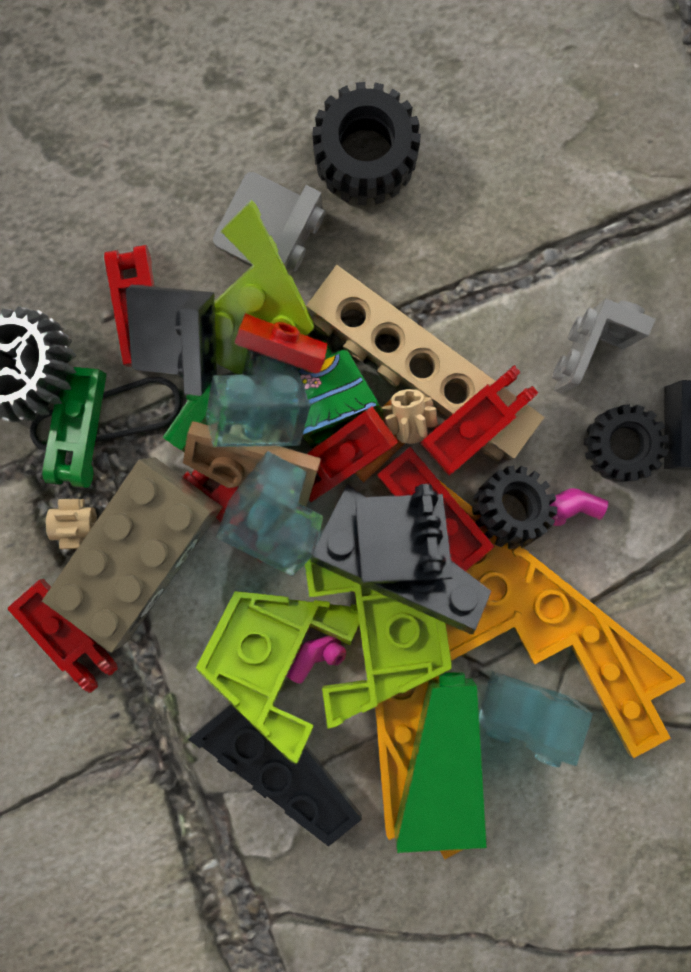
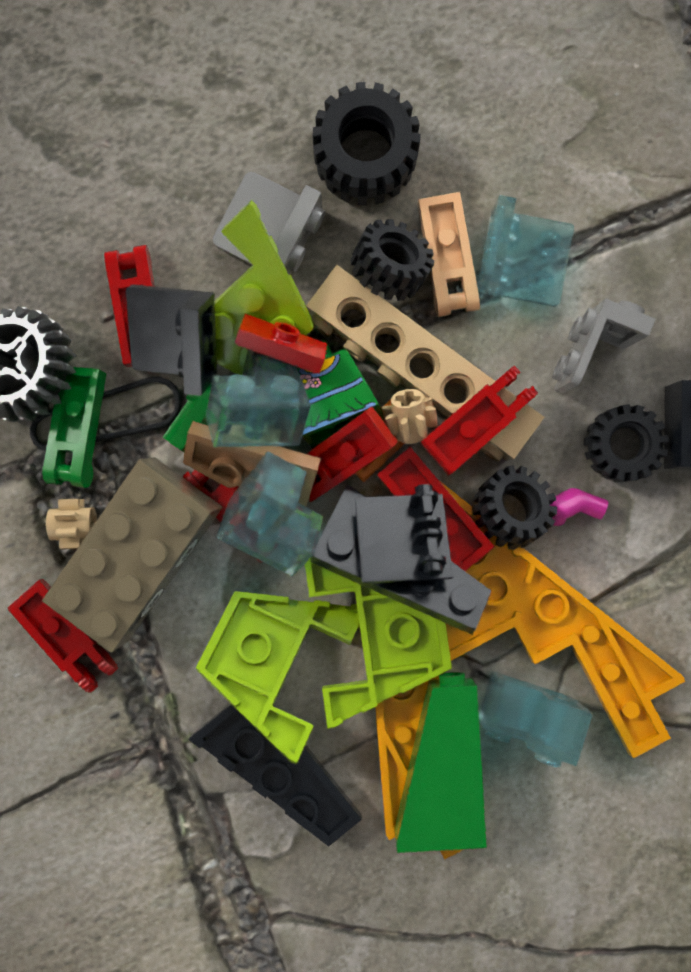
(316, 651): dark pink arm -> none
(382, 273): none -> black tyre
(447, 235): none -> light nougat plate
(524, 256): none -> clear light blue bracket

